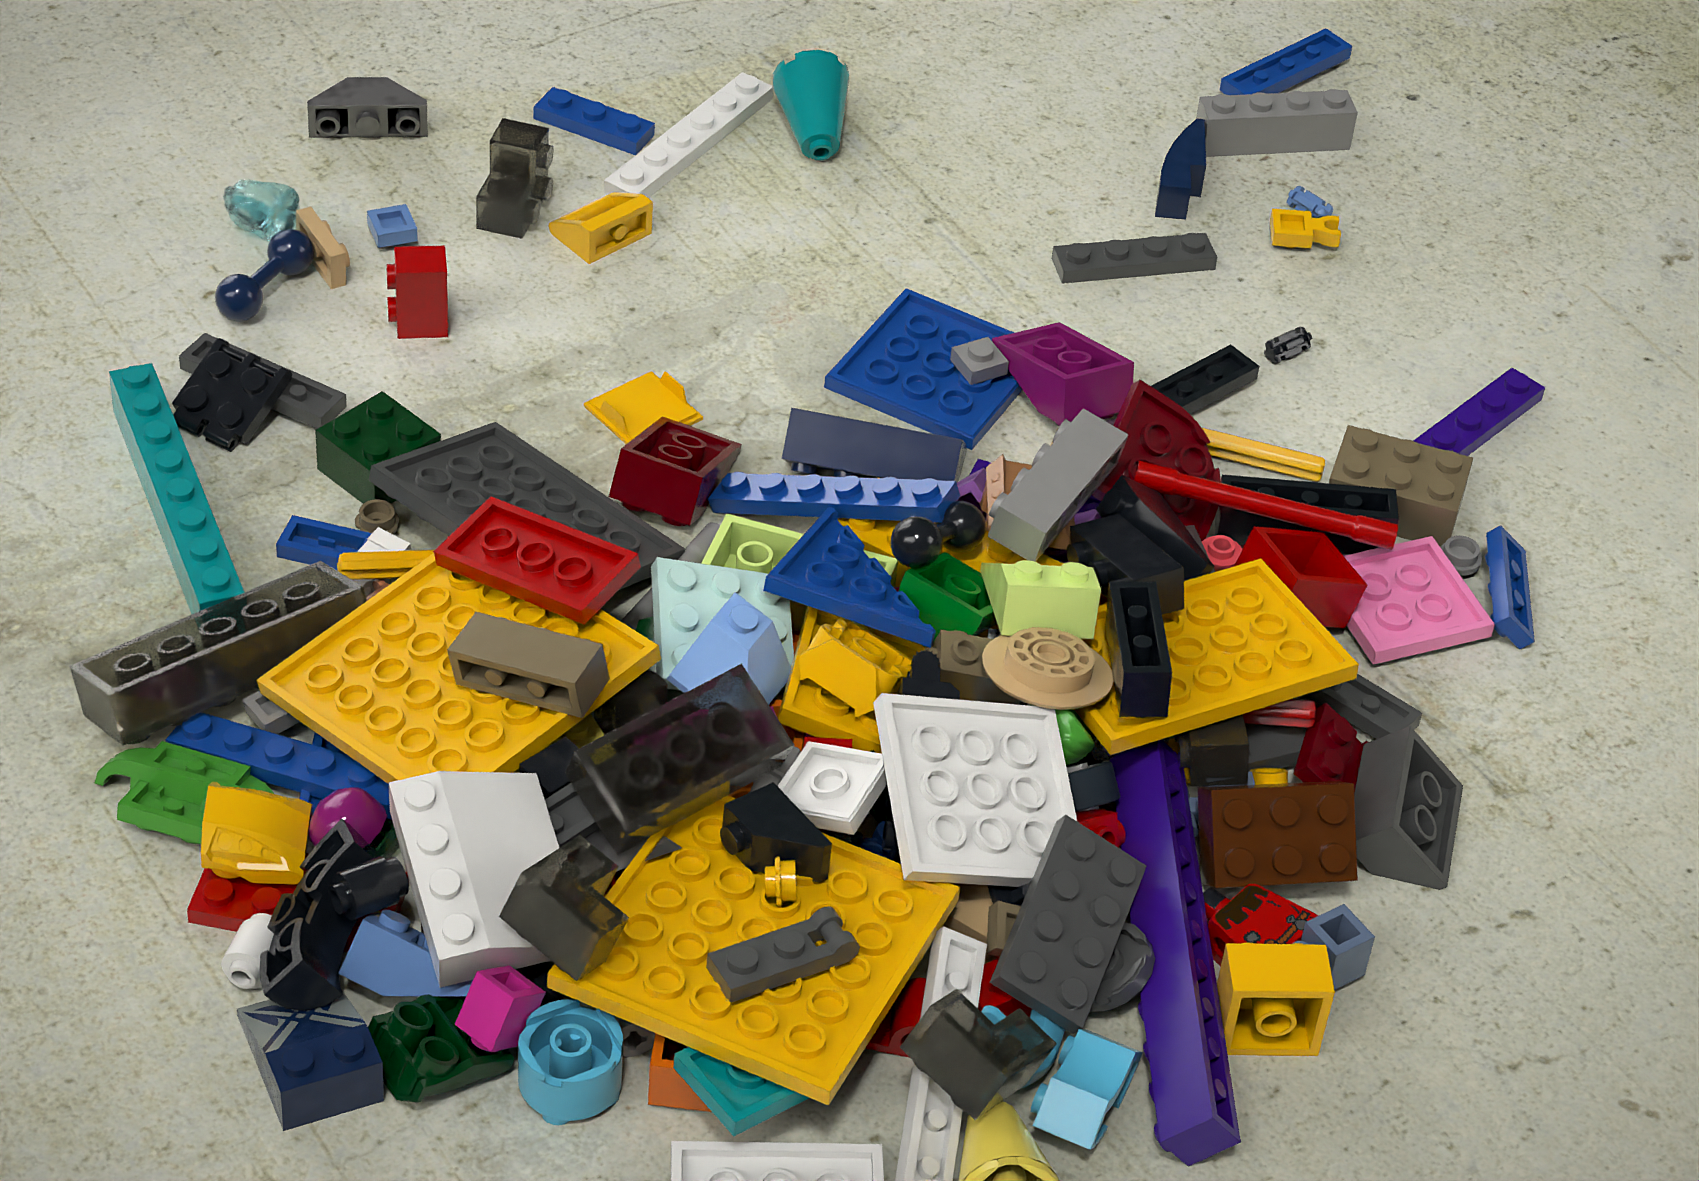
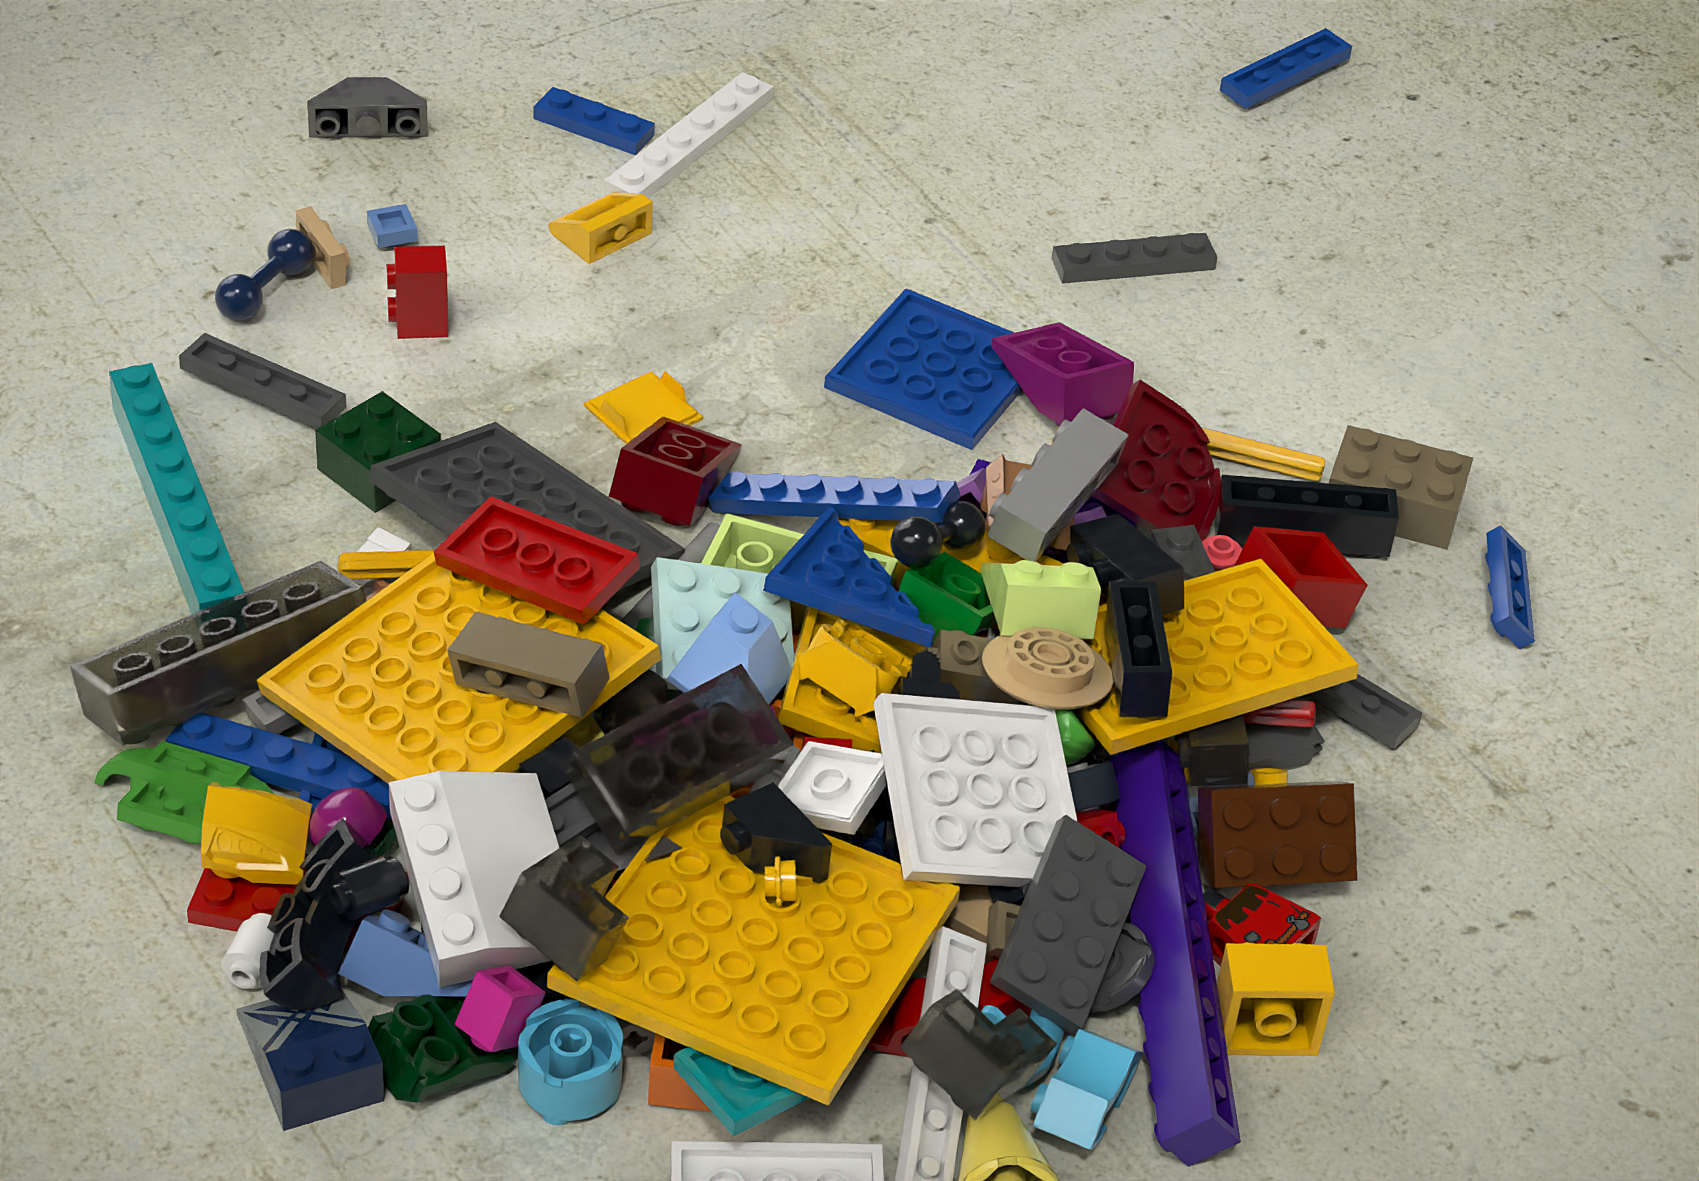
(228, 397): black plate -> none
(262, 207): clear light blue hair -> none
(325, 546): blue tile -> none
(377, 514): dark tan plate -> none
(516, 179): clear smoke brick -> none
(782, 955): dark grey plate -> none
(813, 100): teal cone -> none
(869, 449): dark blue slope -> none
(979, 360): light grey plate -> none
(1157, 521): black slope -> none
(1182, 172): dark blue slope -> none
(1209, 379): black plate -> none
(1277, 122): light grey brick -> none
(1287, 344): black piece -> none
(1299, 229): yellow plate -> none
(1308, 202): medium blue piece -> none
(1329, 750): dark red plate -> none
(1346, 940): sand blue brick -> none
(1358, 528): red piece -> none
(1406, 810): dark grey slope -> none
(1413, 602): bright pink plate -> none
(1463, 554): light grey plate -> none
(1484, 414): dark purple plate -> none

